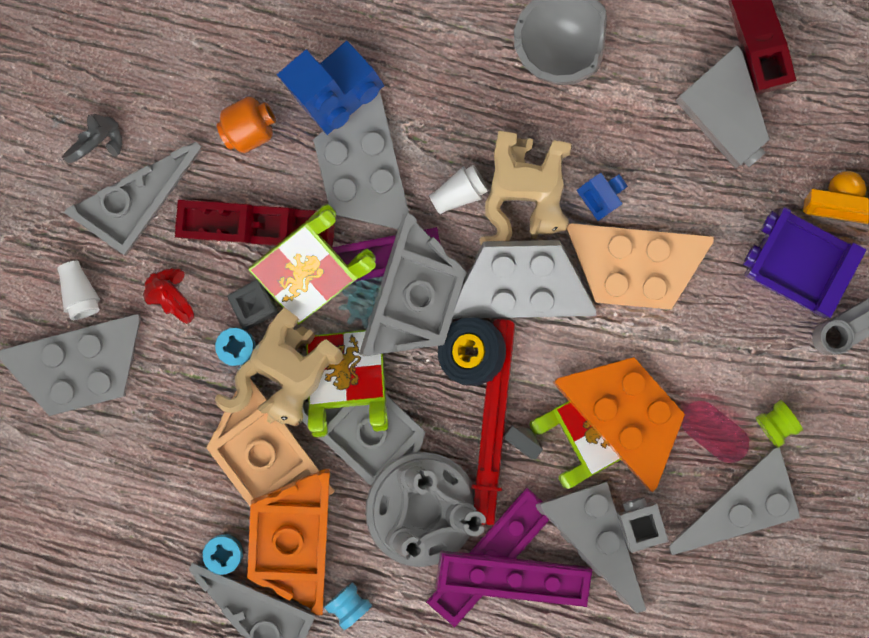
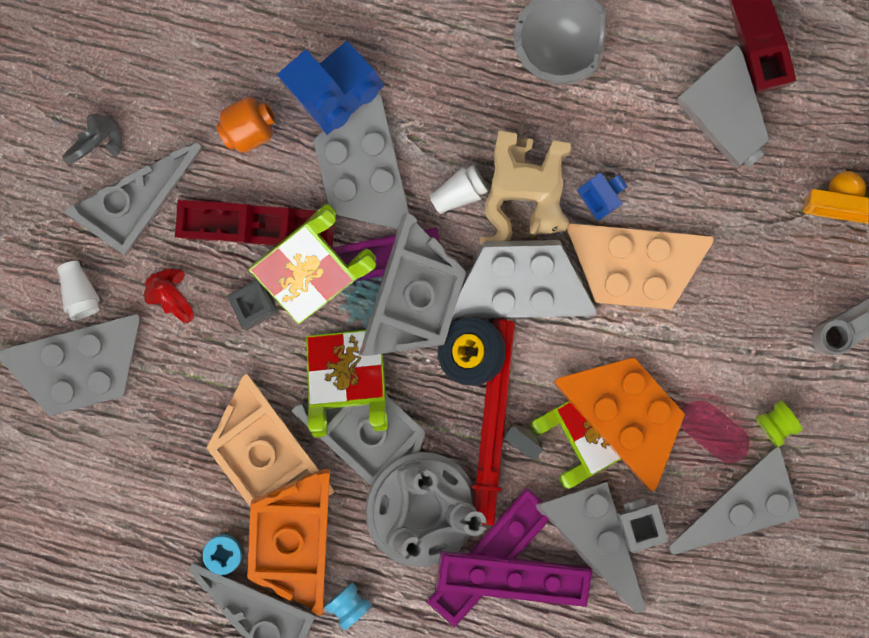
(241, 346): medium azure wheel -> none
(278, 360): tan animal -> none
(803, 262): dark purple panel -> none

